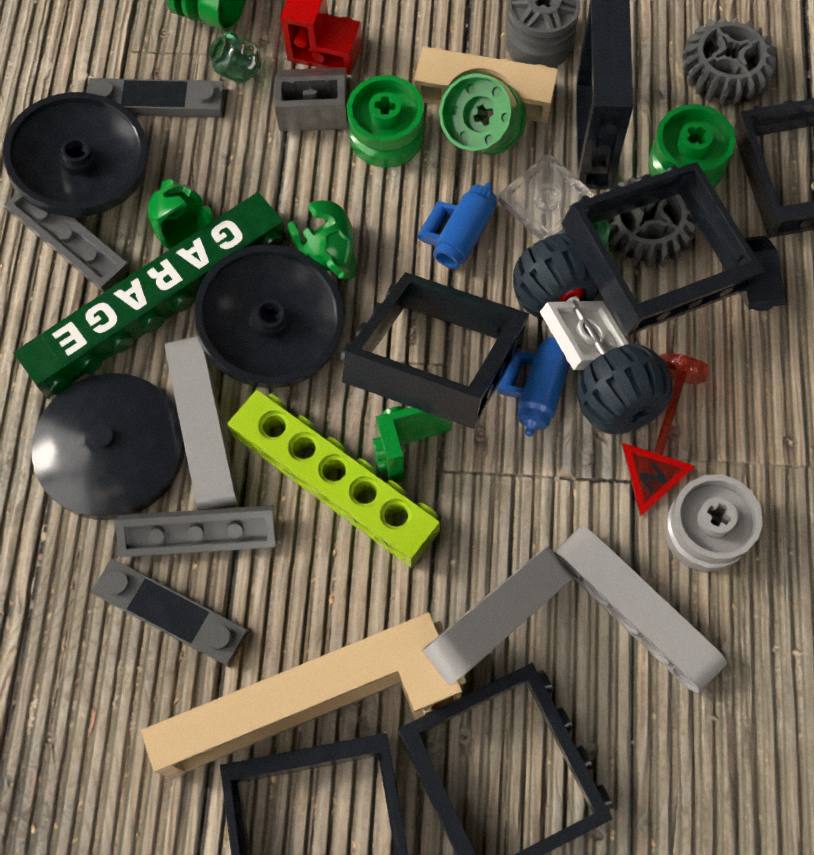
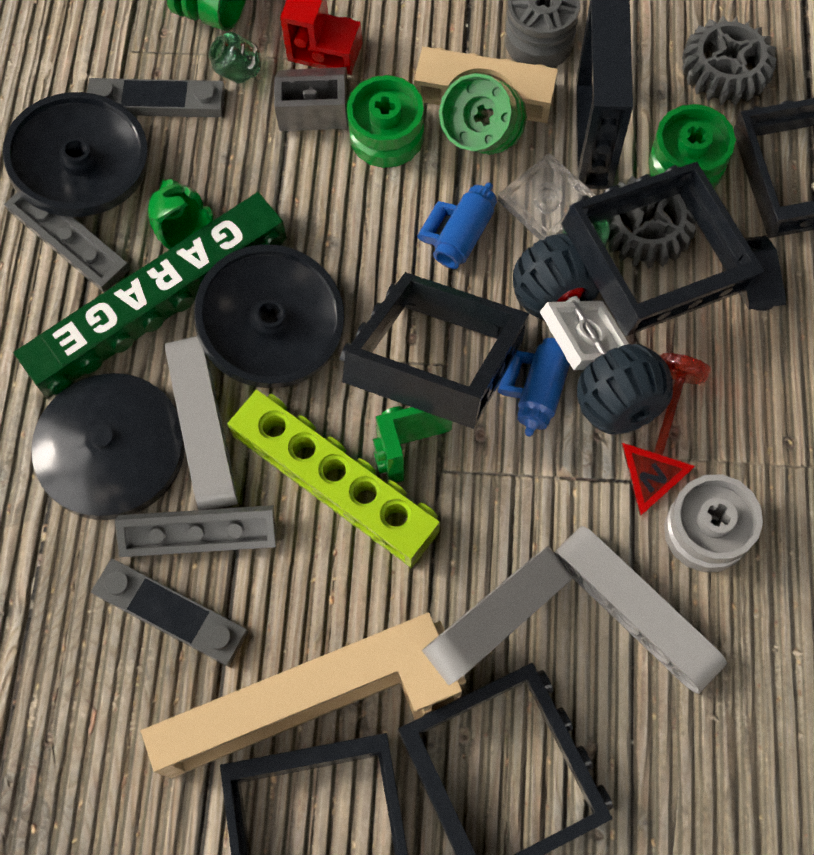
(332, 242): green helmet -> none

